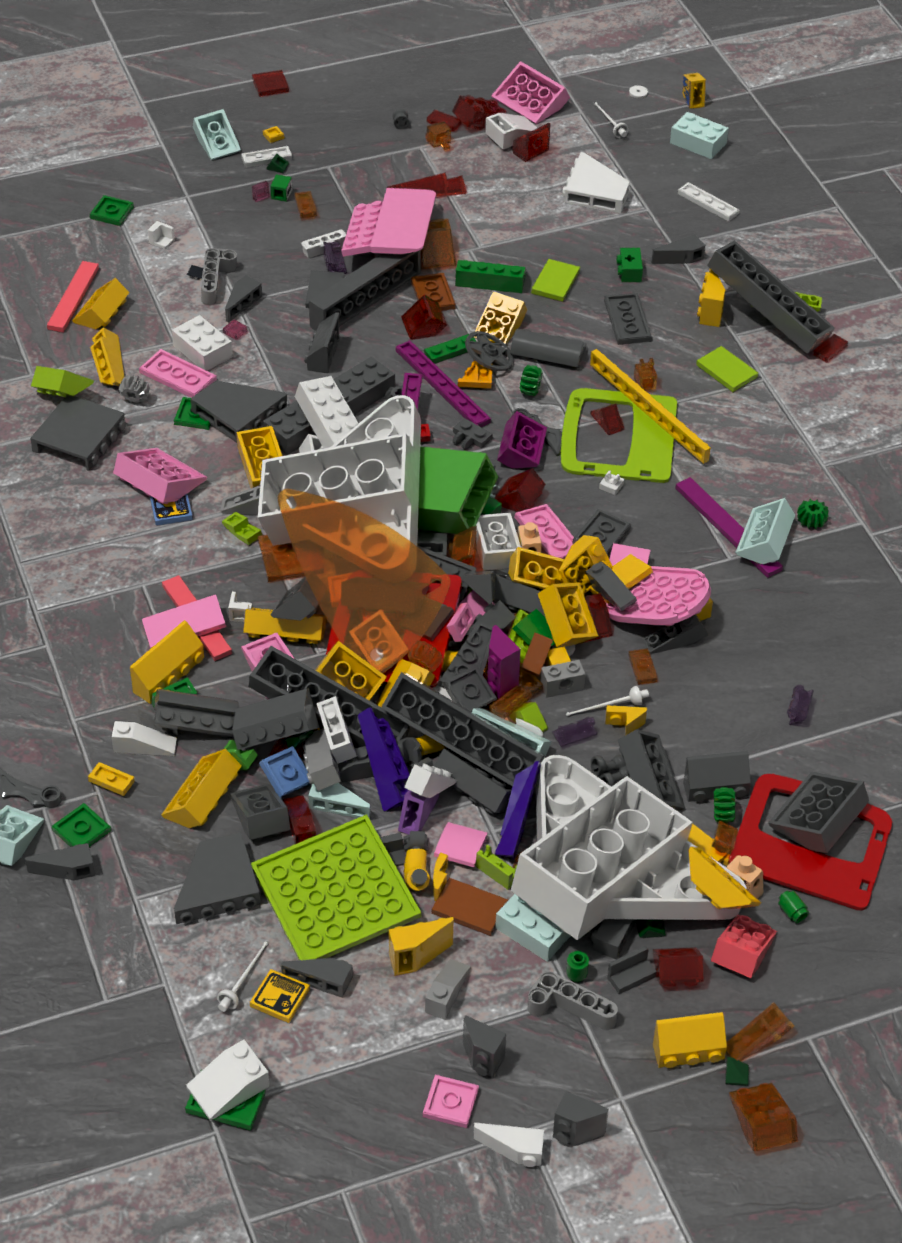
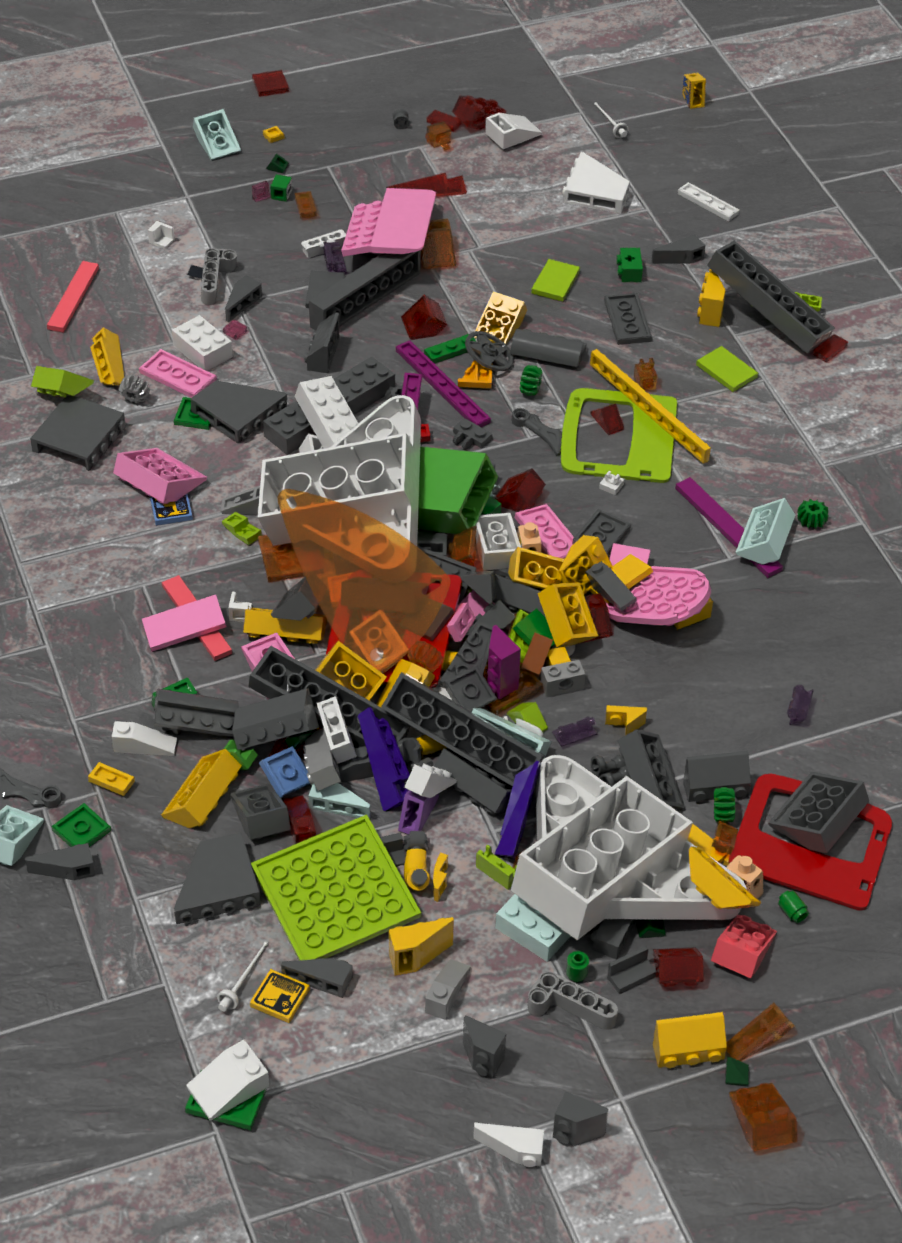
(102, 305): yellow slope -> none
(111, 210): green tile -> none
(166, 661): yellow slope -> none
(254, 447): yellow slope -> none
(265, 156): white tile -> none
(436, 288): dark orange tile -> none
(450, 1101): bright pink tile -> none
(460, 843): bright pink slope -> none
(468, 906): dark orange tile -> none
(490, 276): green slope -> none
(510, 701): clear orange plate -> none
(521, 442): magenta slope -> none
(531, 93): bright pink slope -> none
(532, 143): clear red slope -> none
(635, 696): white sword -> none
(638, 92): white wheel -> none
(642, 666): clear orange plate -> none
(676, 636): dark grey slope -> none
(699, 135): light aqua brick -> none

